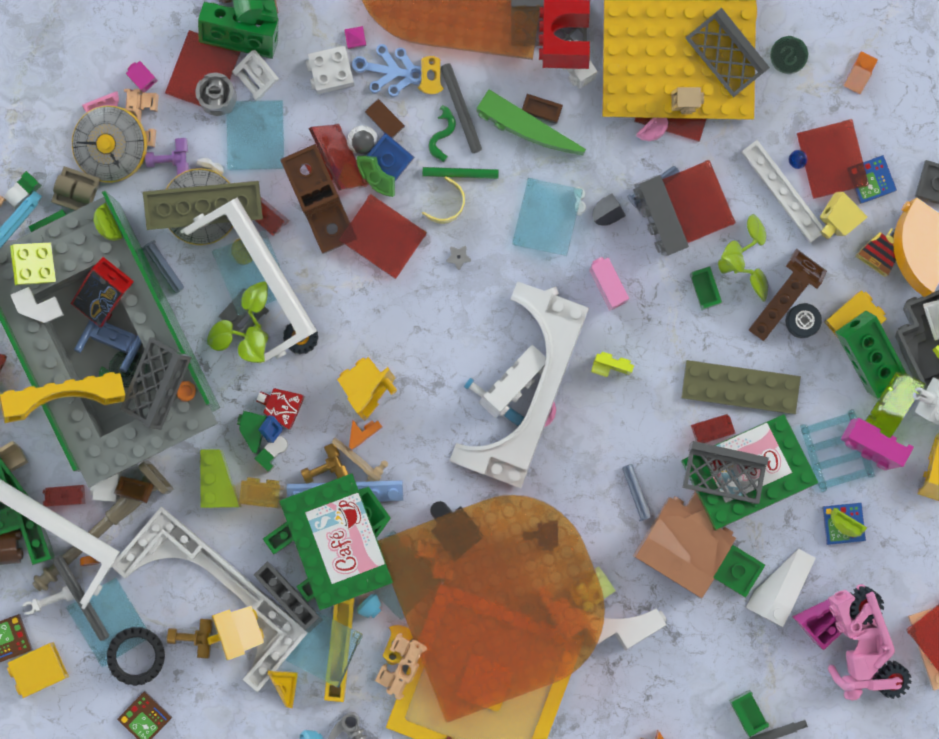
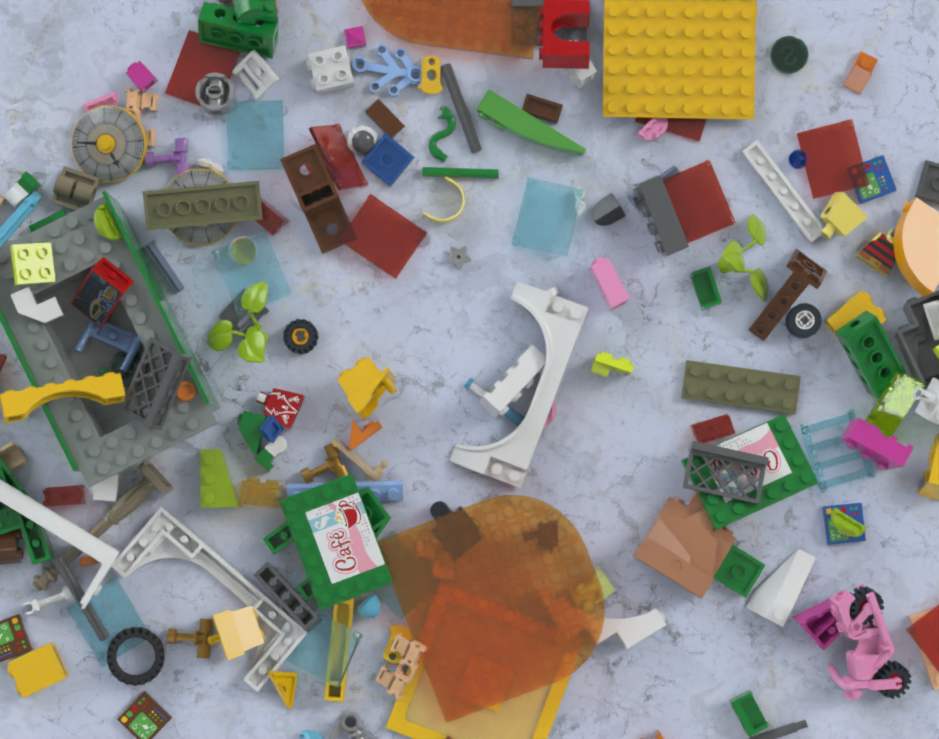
(133, 489): reddish brown tile -> none
(267, 266): white piece -> none
(375, 177): bright green tile -> none
(636, 492): sand blue axle -> none
(687, 99): tan brick -> none
(740, 41): dark grey fence -> none

